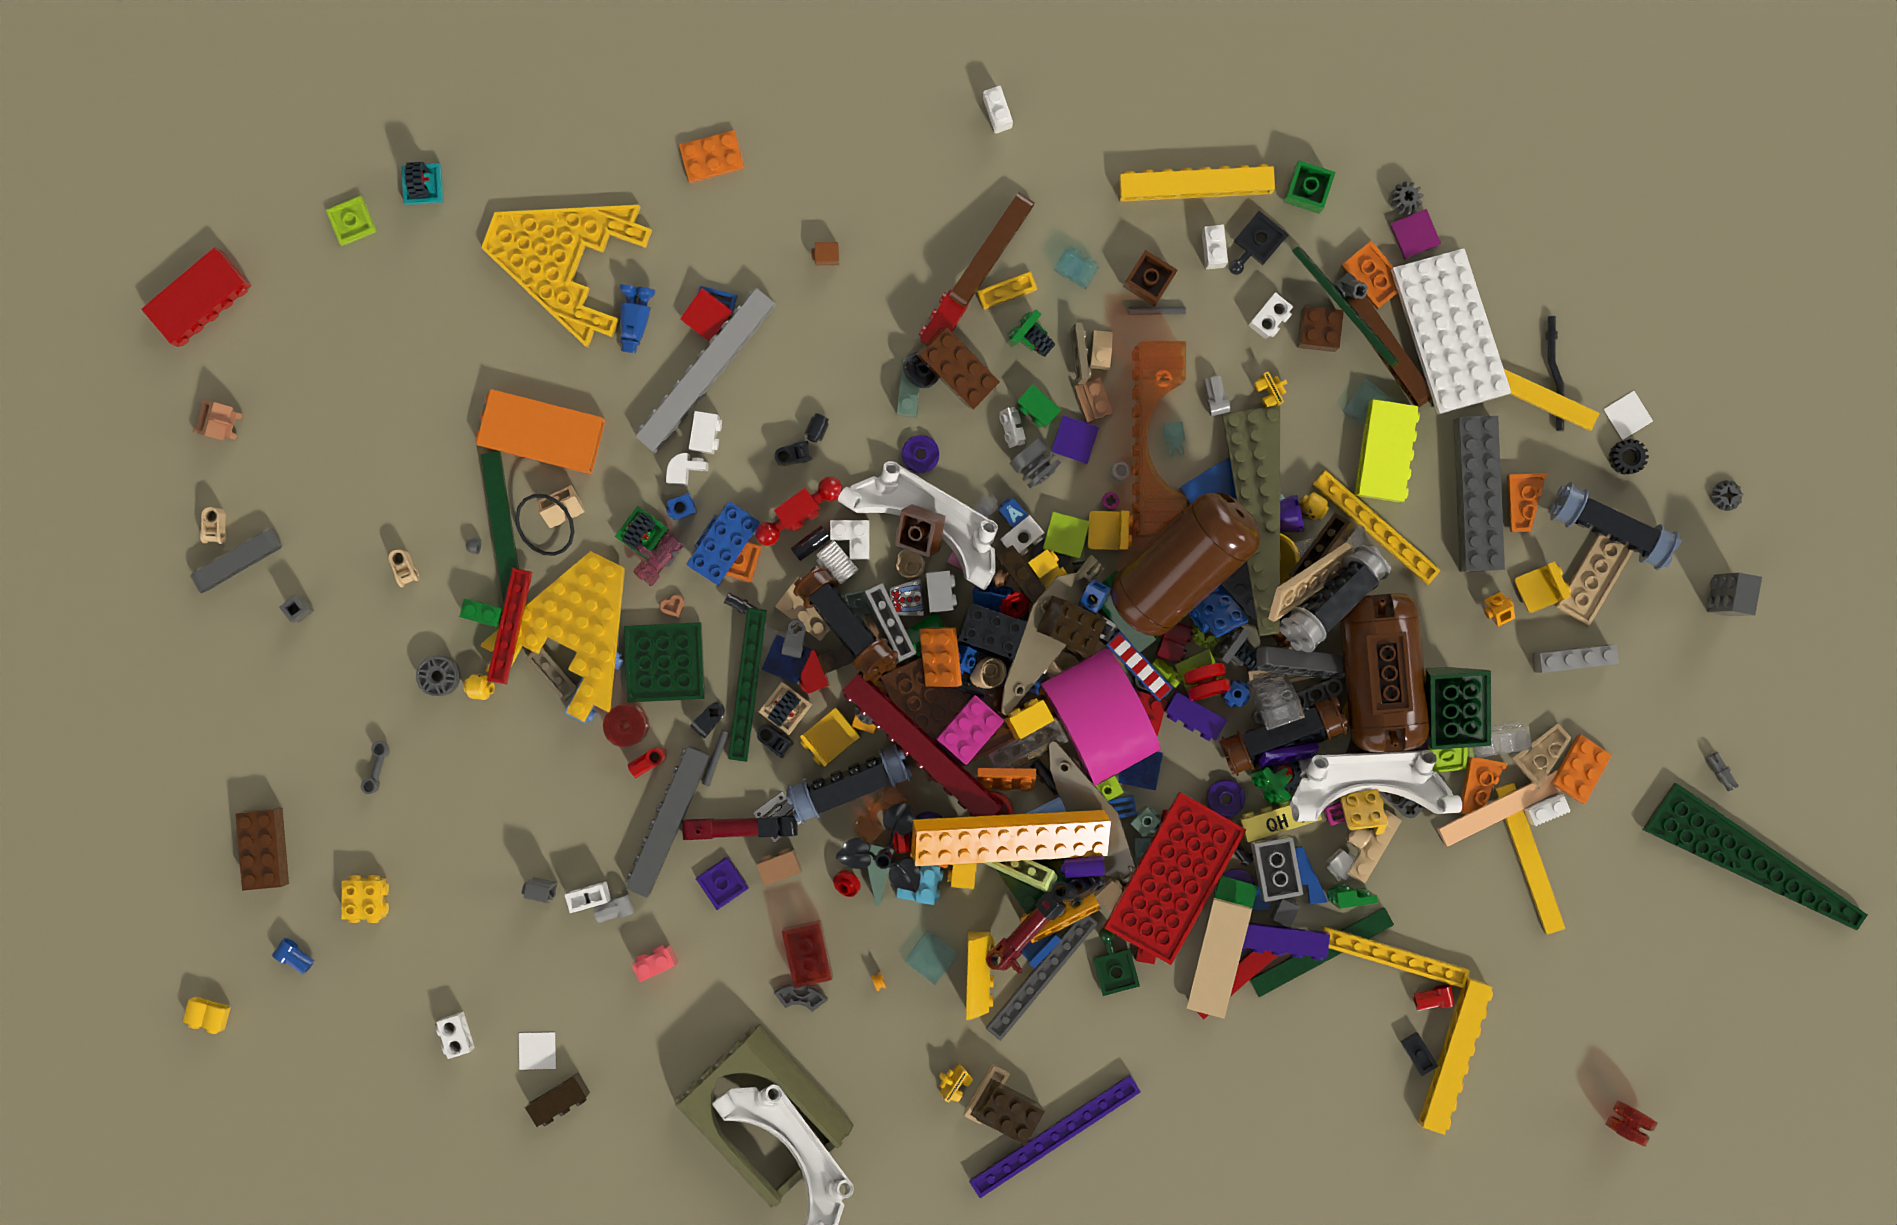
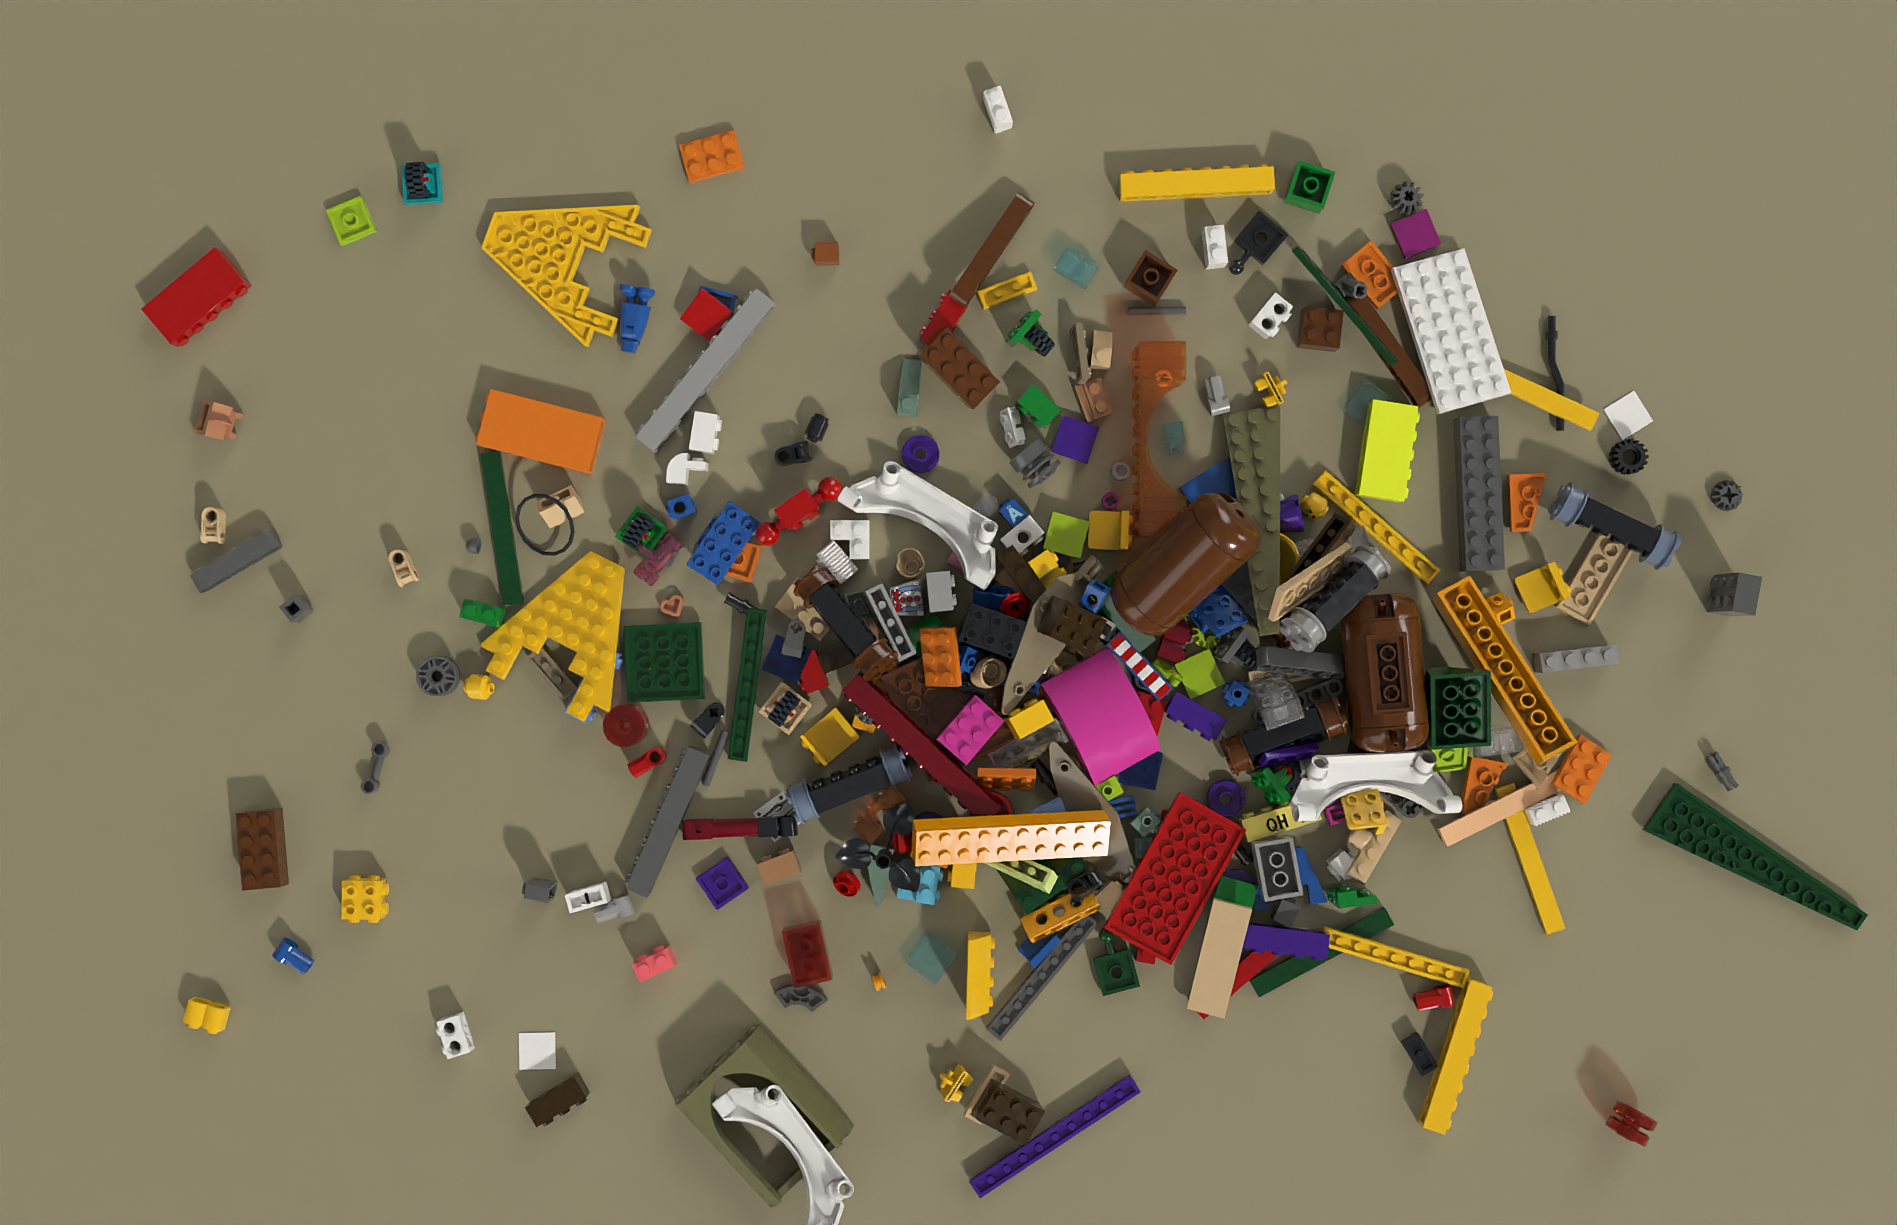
(509, 626): red tile -> none
(775, 741): black piece -> none
(810, 543): black axle -> none
(918, 372): black tile -> none
(920, 530): reddish brown brick -> none
(1001, 578): medium nougat plate -> none
(1046, 909): dark red piece -> none
(1083, 866): dark purple brick -> none
(1206, 679): red wheel -> none
(1511, 678): none -> light orange brick

